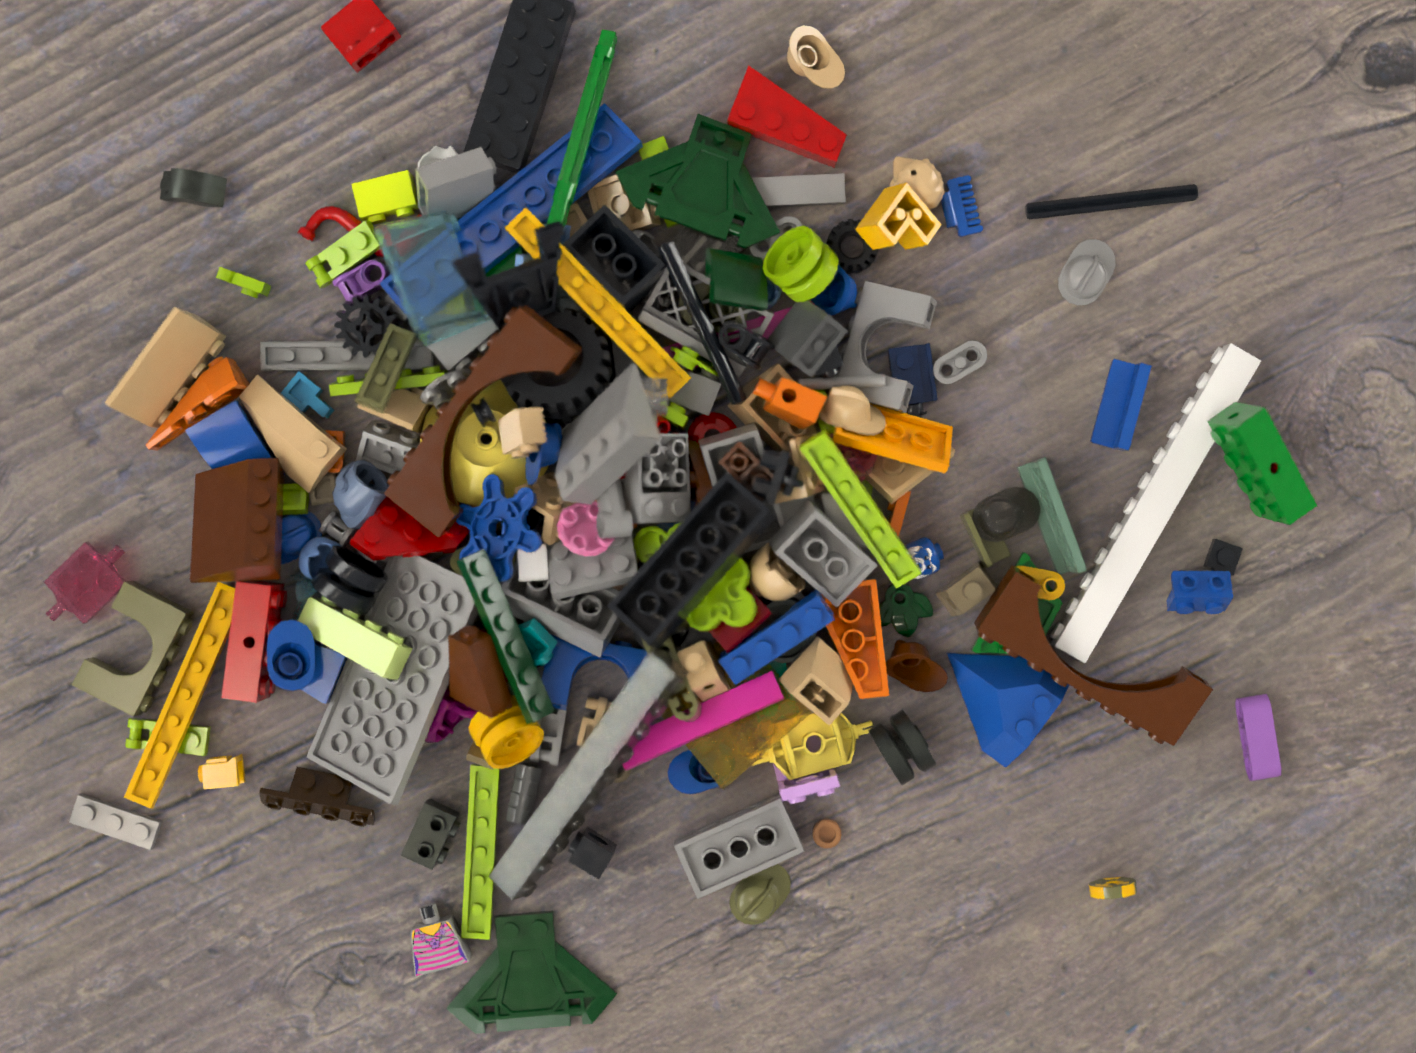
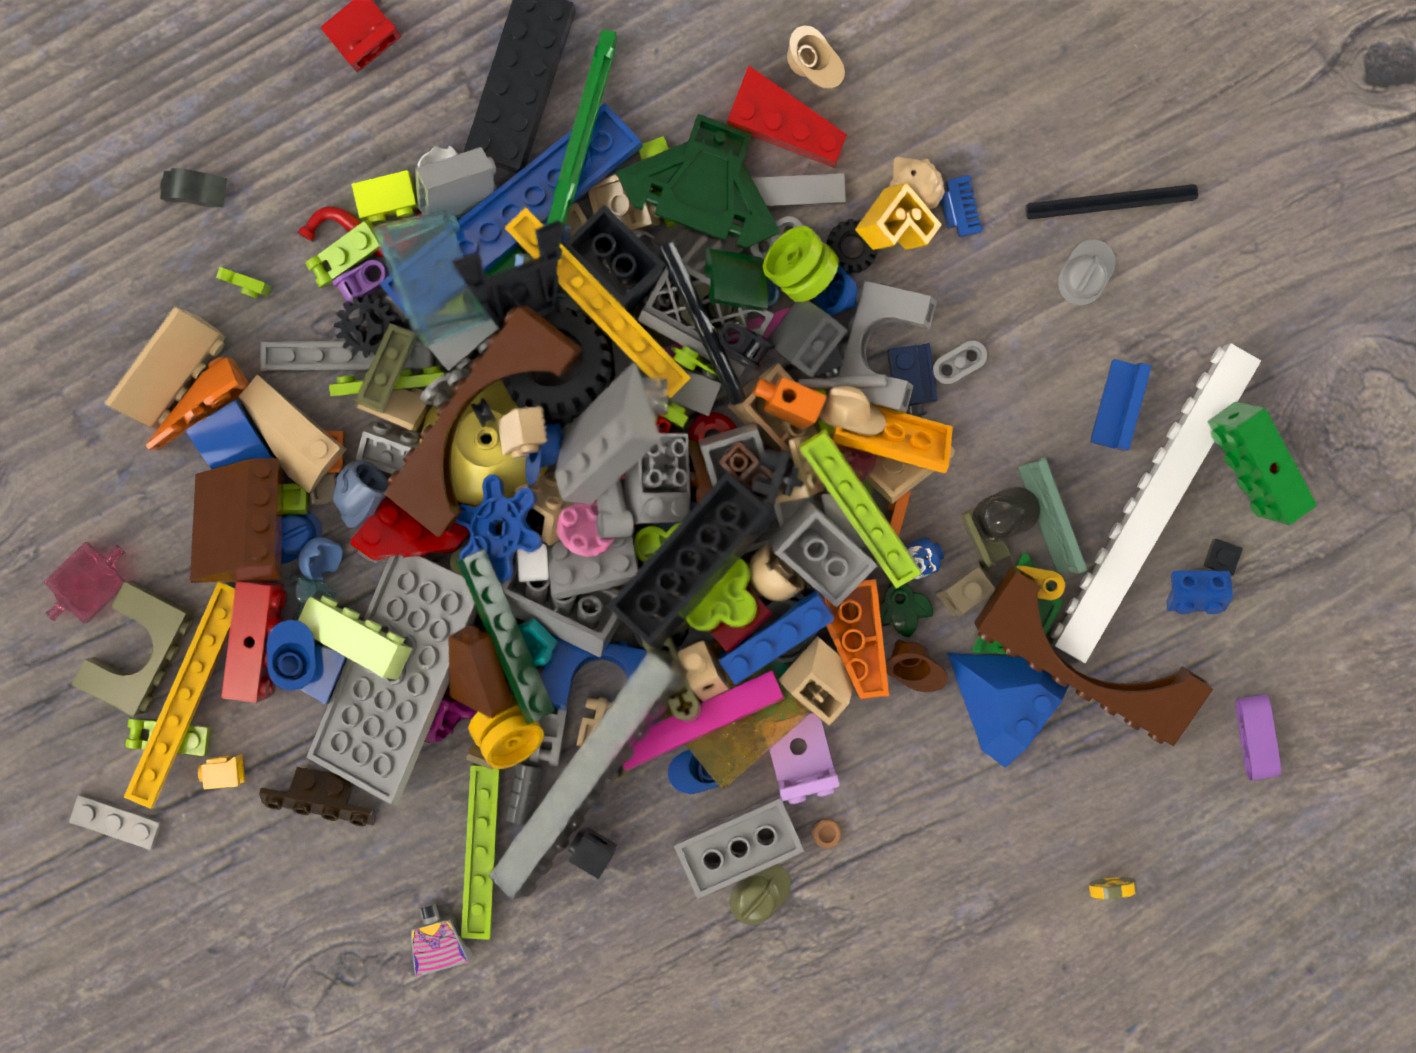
(305, 394): dark azure plate -> none
(328, 527): light grey bush -> none
(349, 580): black wheel -> none
(431, 834): pearl dark grey brick -> none
(529, 981): dark green plate -> none
(836, 747): light yellow plate -> none
(902, 747): pearl dark grey wheel -> none

